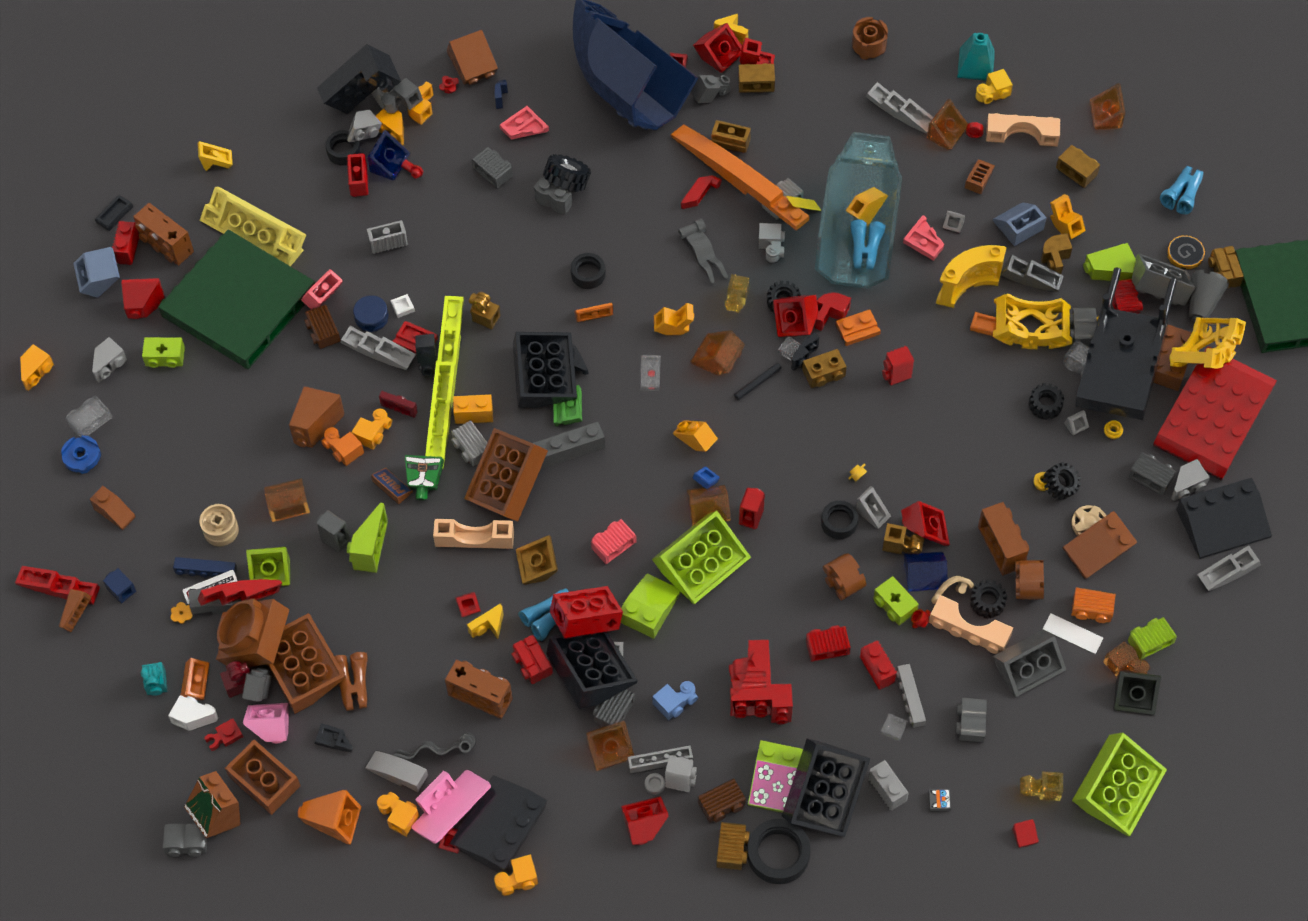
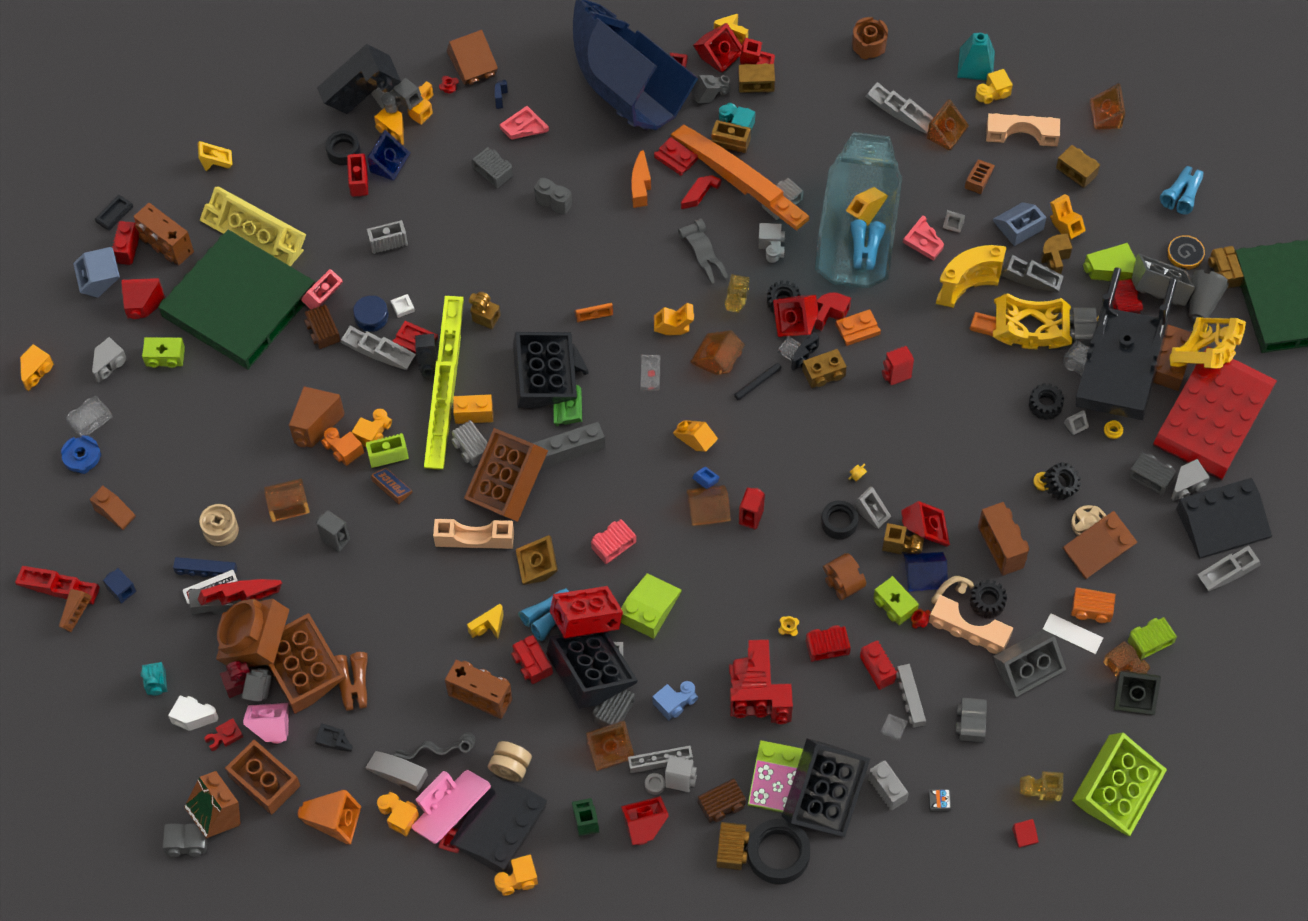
(177, 613): light orange plant -> none
(195, 679): orange slope -> none
(269, 564): lime slope -> none
(364, 126): light grey slope -> none
(368, 541): lime slope -> none
(387, 450): none -> lime brick
(398, 403): dark red plate -> none
(416, 171): red arm -> none
(423, 474): torso -> none
(467, 604): red slope -> none
(509, 761): none -> tan wheel
(566, 172): black wheel -> none
(583, 259): black tyre -> none
(585, 817): none -> dark green brick
(640, 181): none -> orange slope
(675, 156): none -> red plate
(702, 557): lime slope -> none
(738, 116): none -> teal brick
(793, 622): none -> yellow plate
(803, 203): yellow sticker -> none
(974, 130): red tile -> none
(1030, 579): dark orange brick -> none

